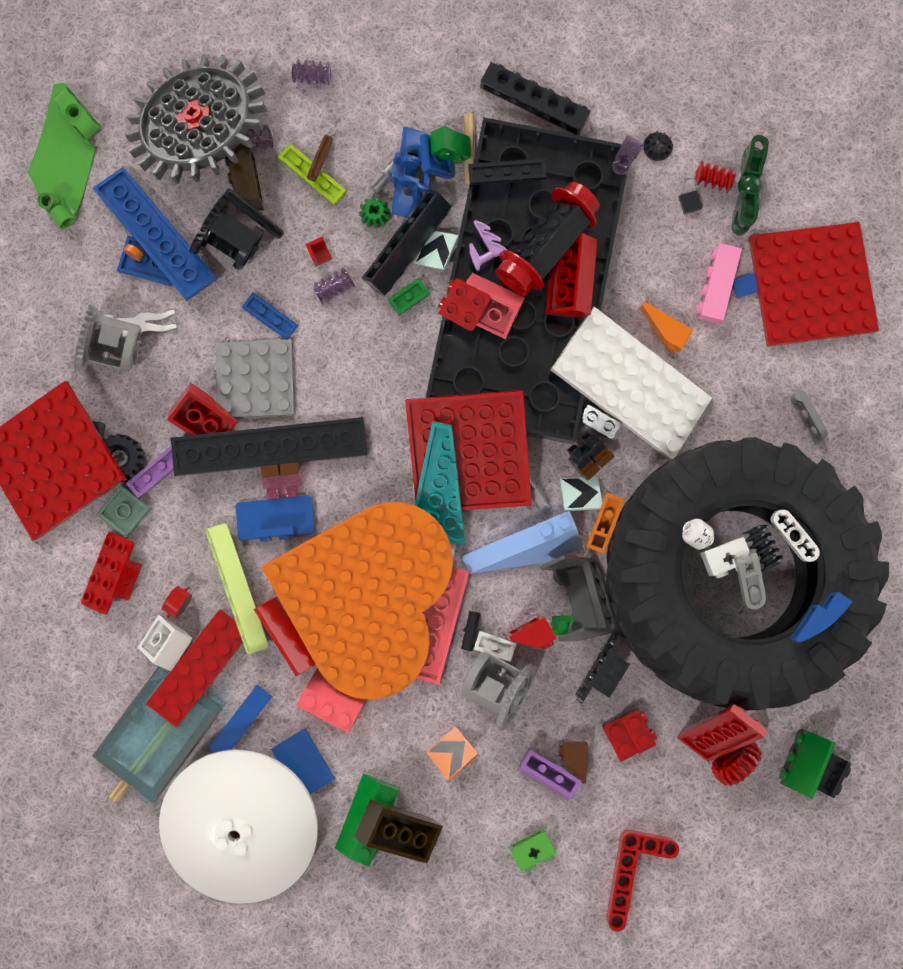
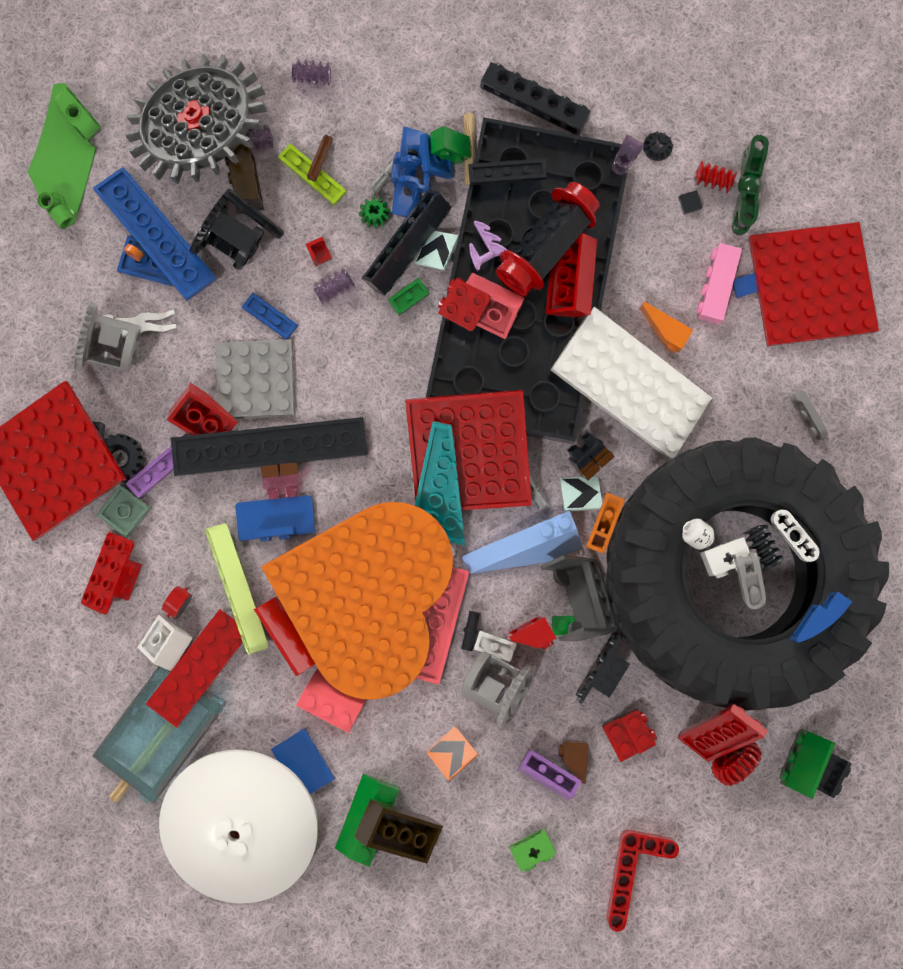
(241, 720): blue tile -> none
(600, 421): bracket -> none

